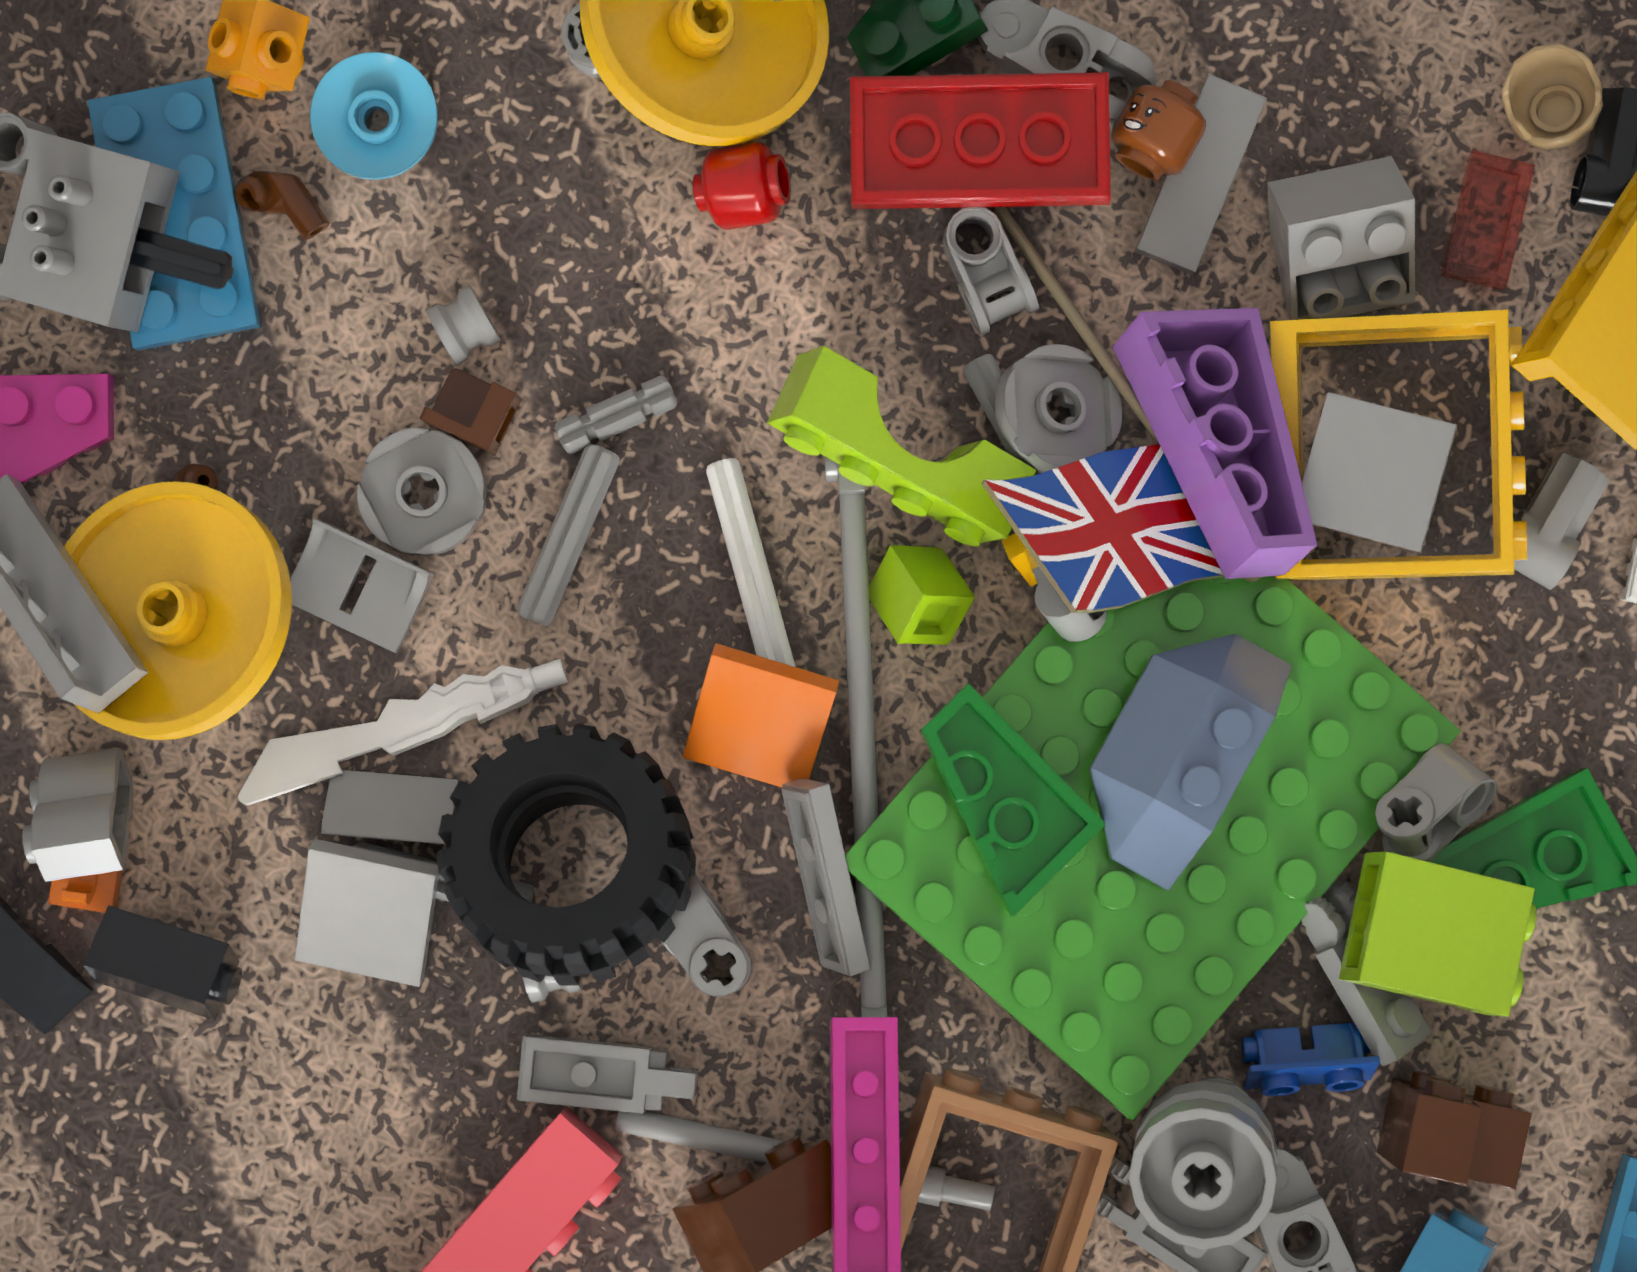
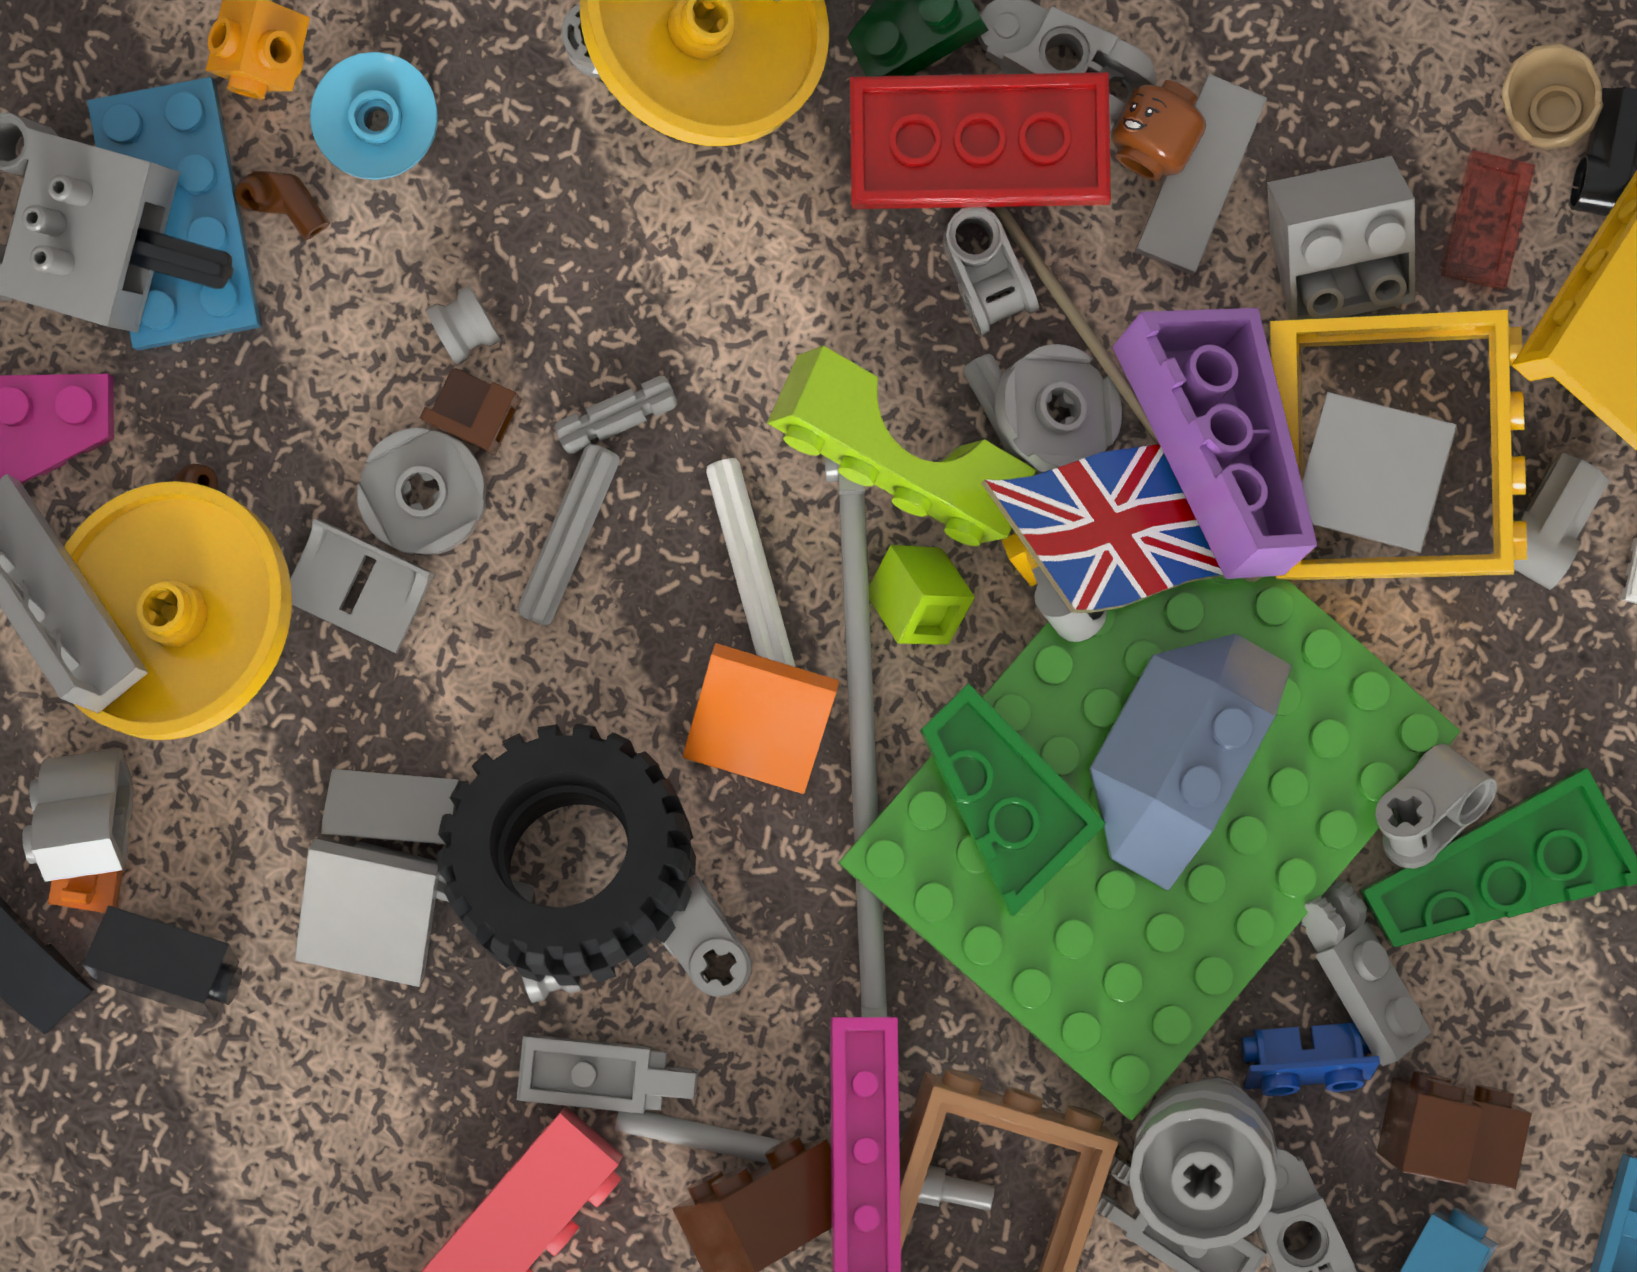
(403, 725): white sword -> none
(742, 185): red head -> none
(825, 876): light grey tile -> none
(1438, 934): lime brick -> none

